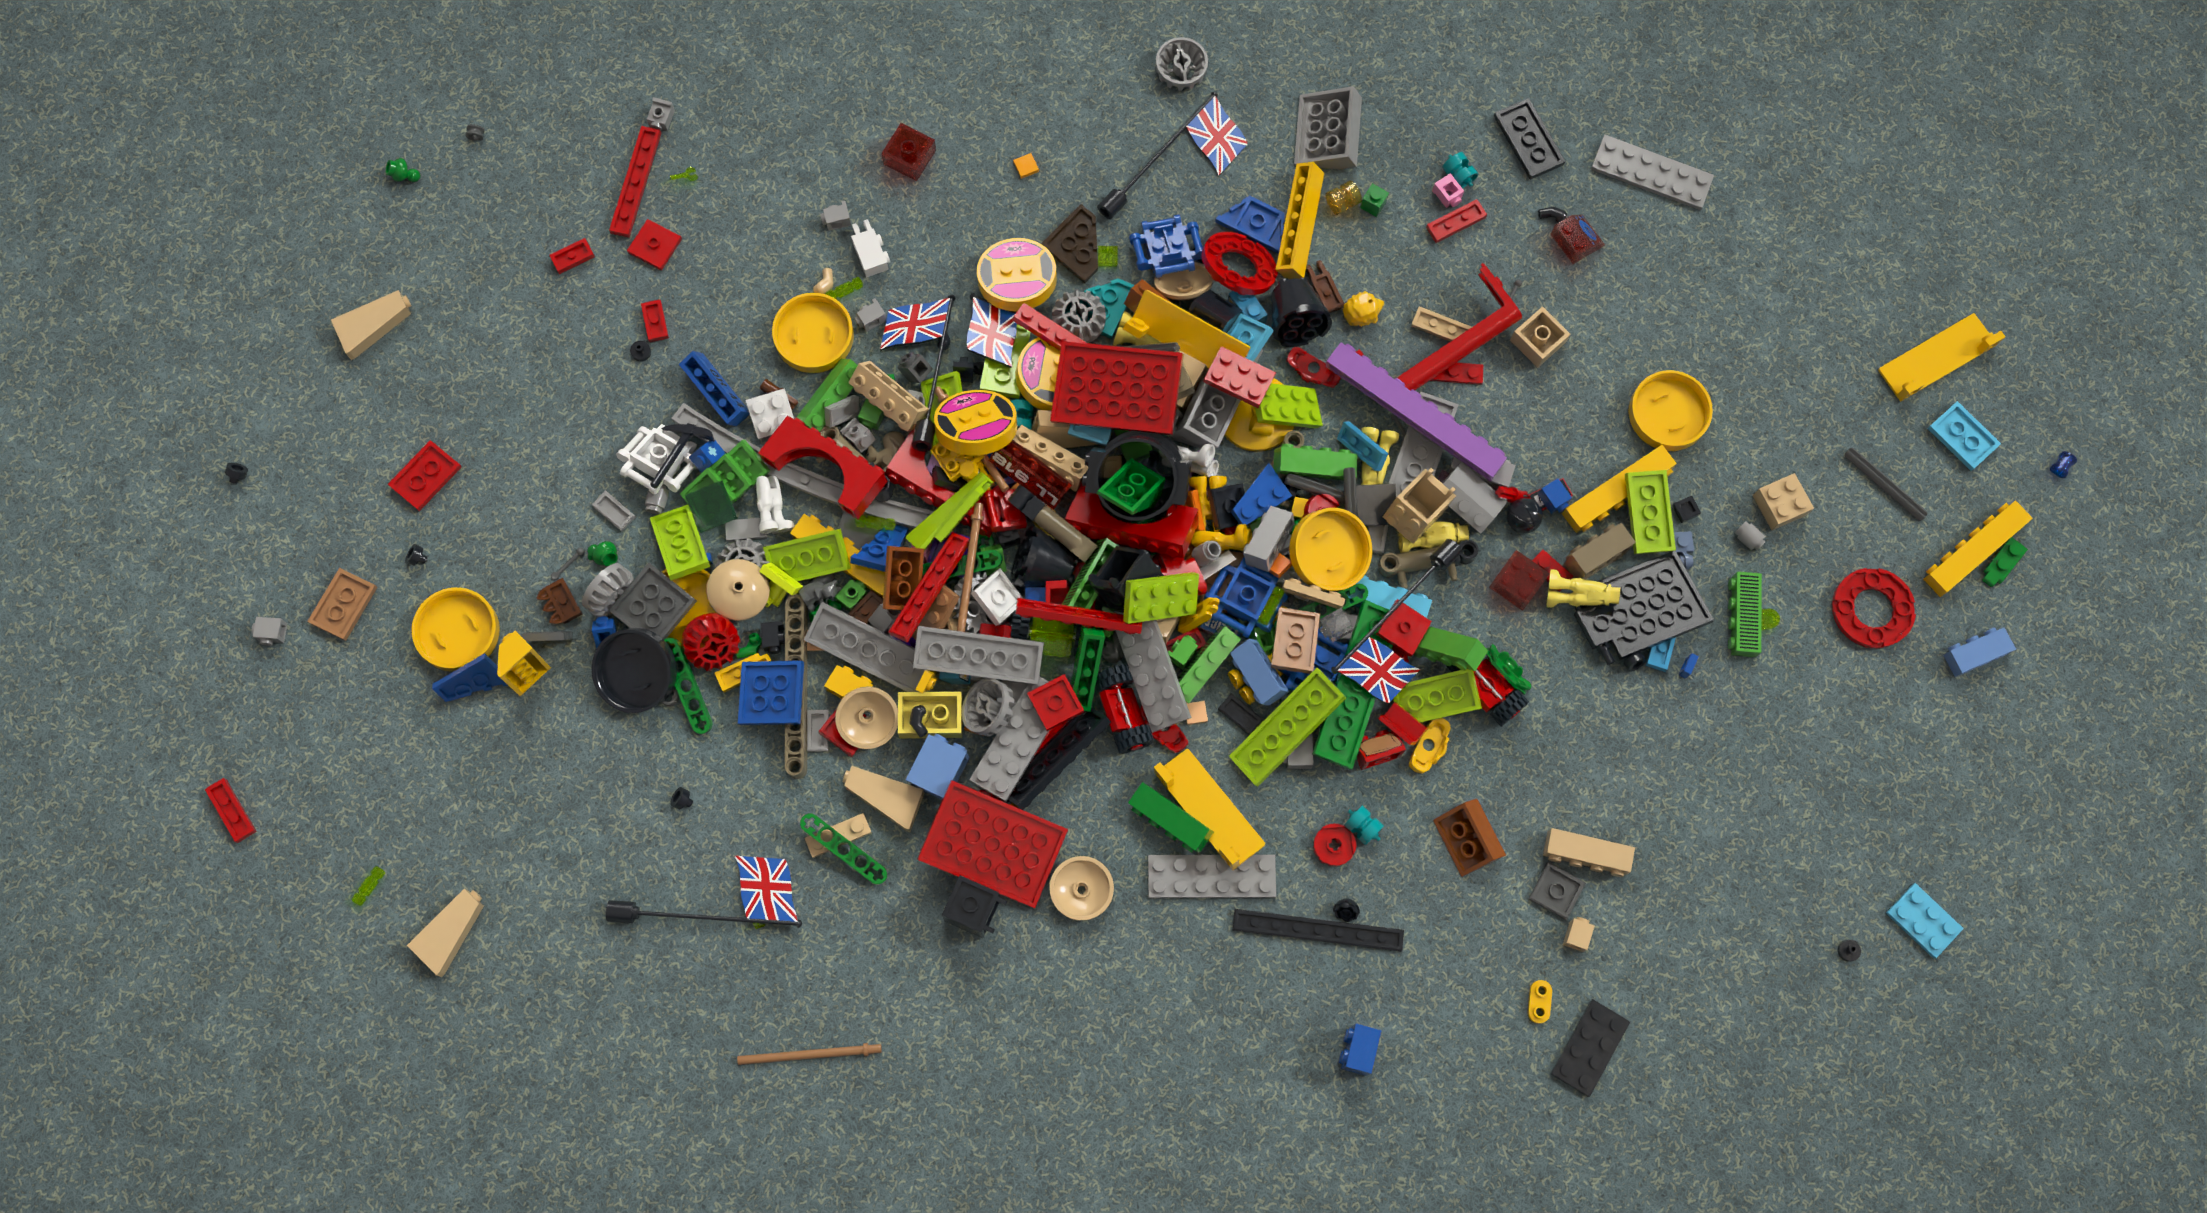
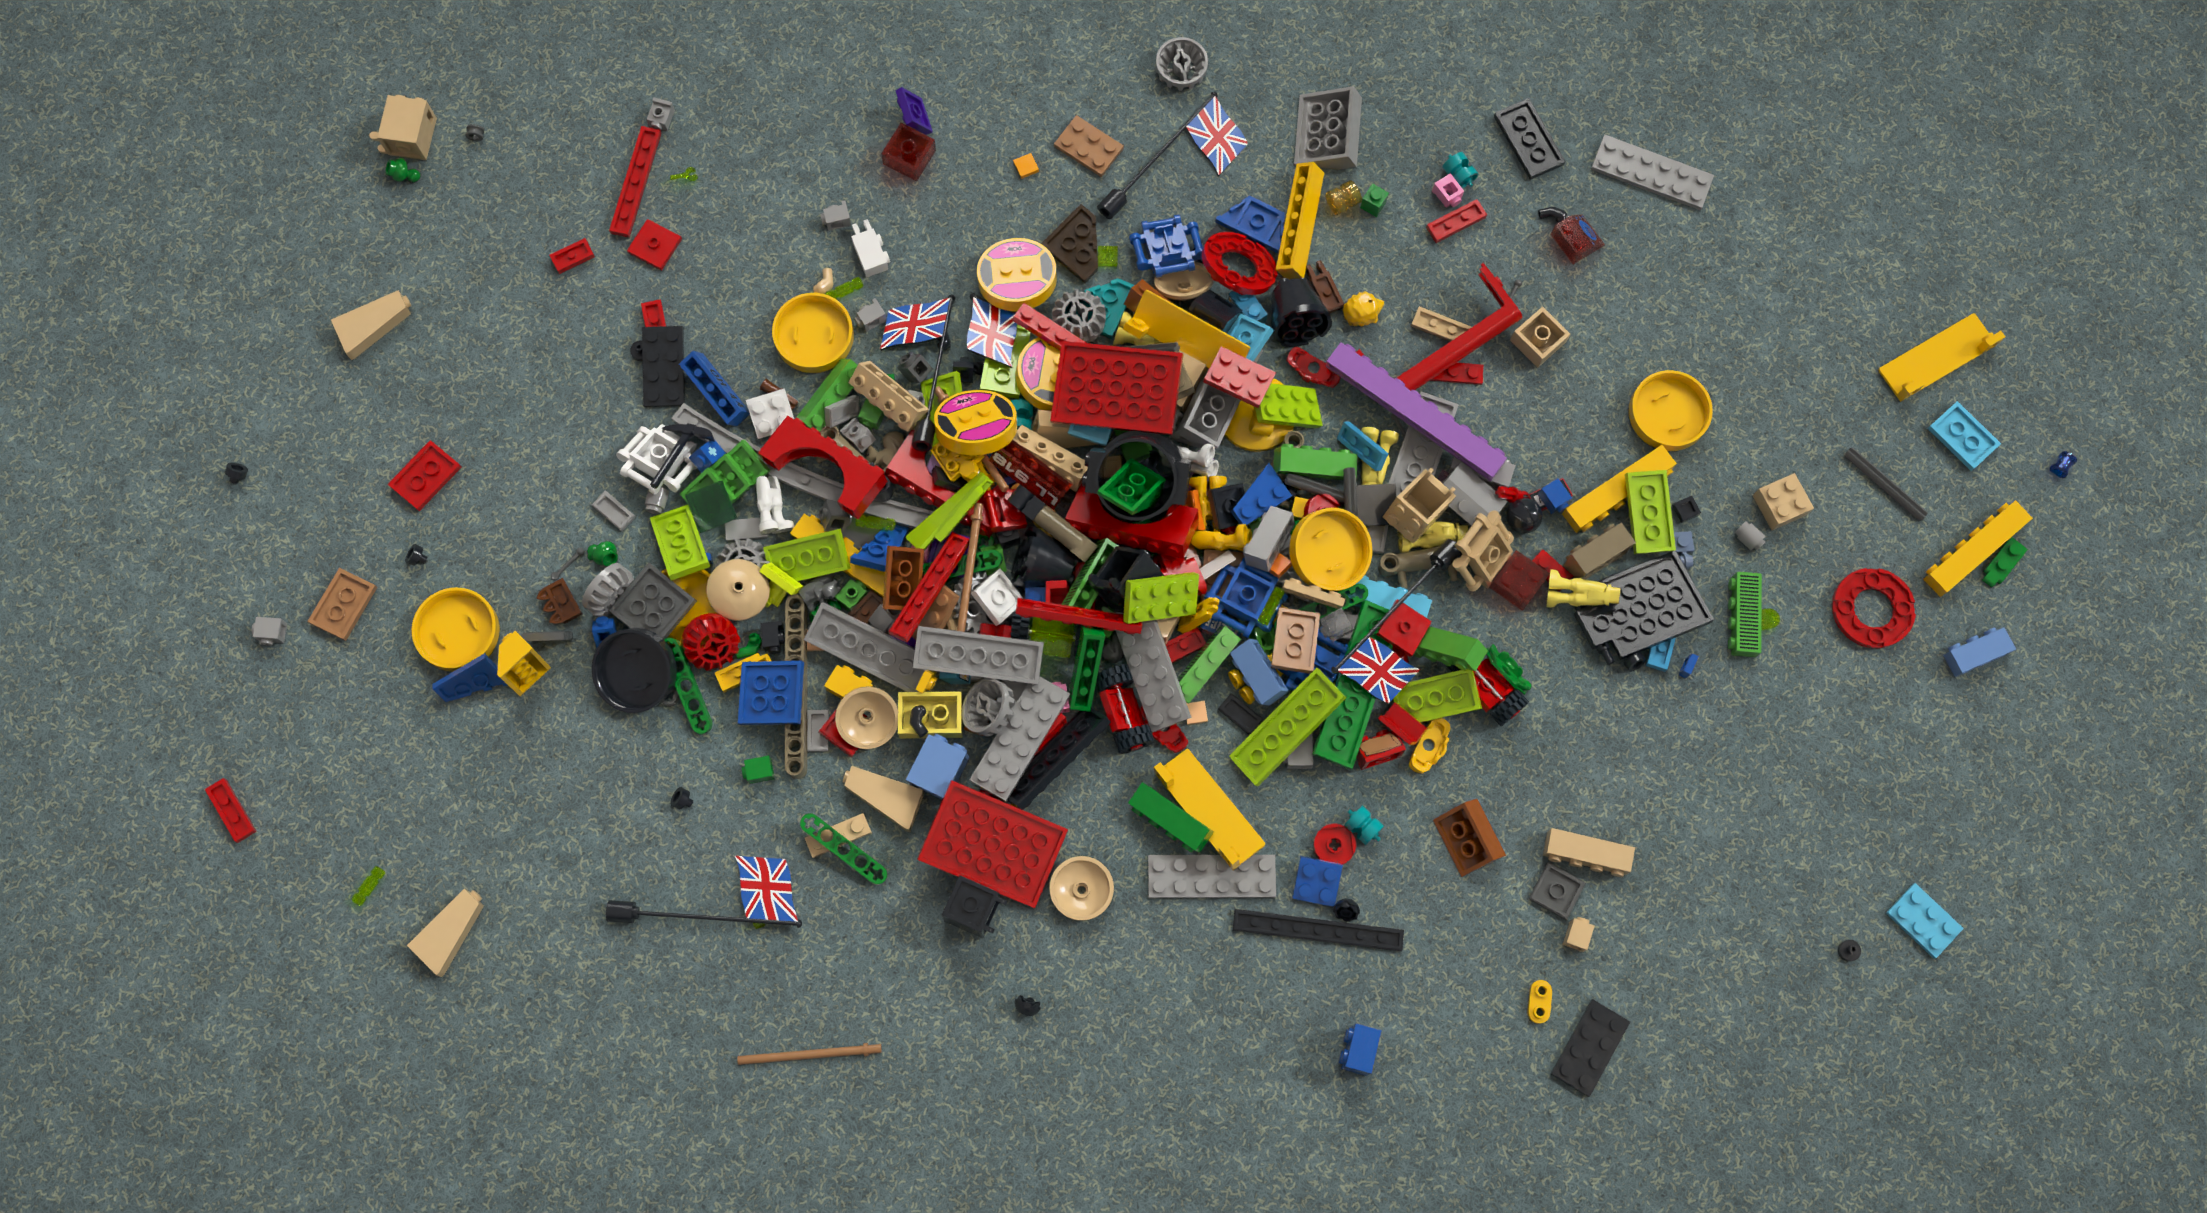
(405, 127): none -> tan container
(661, 369): none -> black plate
(758, 769): none -> green brick
(833, 516): none -> dark grey brick
(913, 111): none -> dark purple plate
(1027, 1006): none -> black plate
(1055, 702): red plate -> none
(1088, 146): none -> medium nougat plate
(1183, 651): bright green brick -> none
(1206, 552): light grey brick -> none
(1317, 881): none -> blue plate
(1483, 550): none -> tan brick

